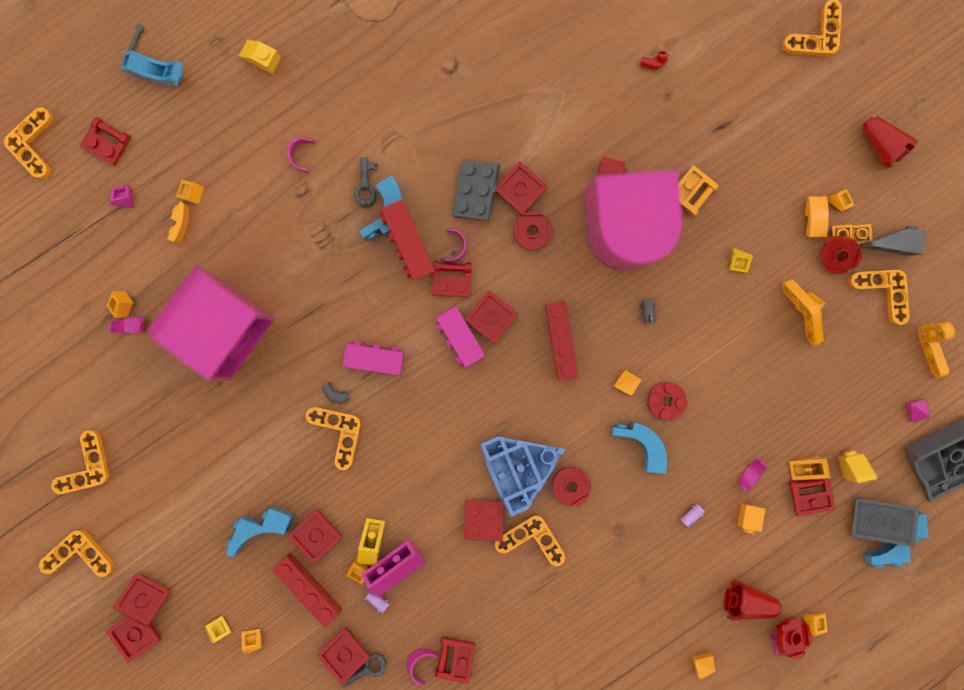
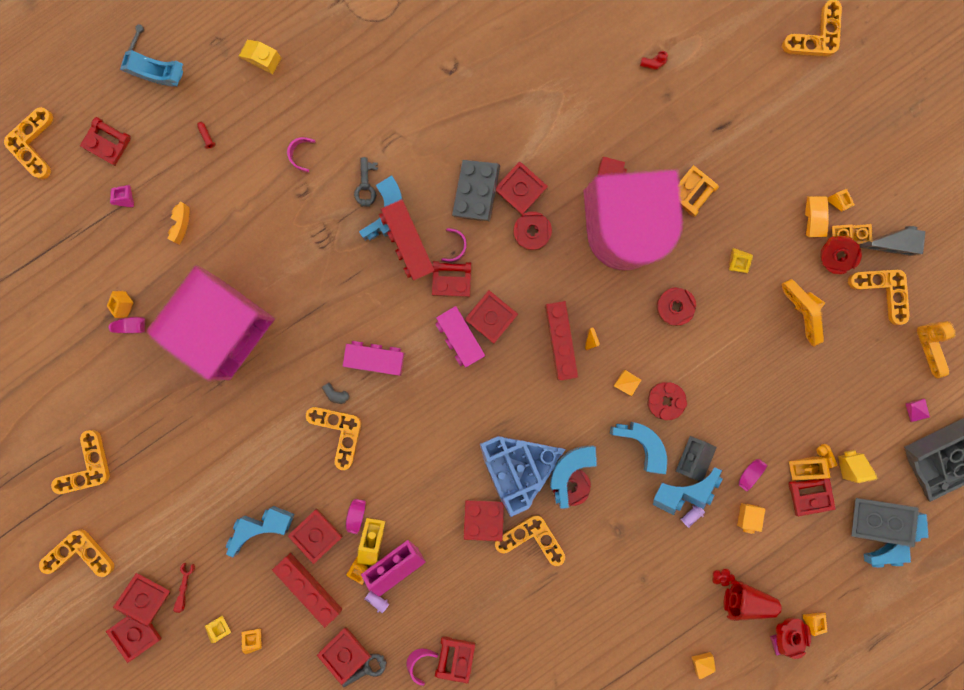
(180, 602): none -> red piece
(190, 192): light orange slope -> none
(205, 135): none -> red piece
(355, 516): none -> dark pink helmet
(571, 461): none -> dark azure arch
(591, 339): none -> light orange slope
(648, 309): dark grey pin -> none
(665, 305): none -> red plate
(670, 497): none -> dark azure arch
(696, 459): none -> dark grey panel
(723, 577): none -> red plant
(825, 451): none -> light orange arm
(888, 141): red cone -> none

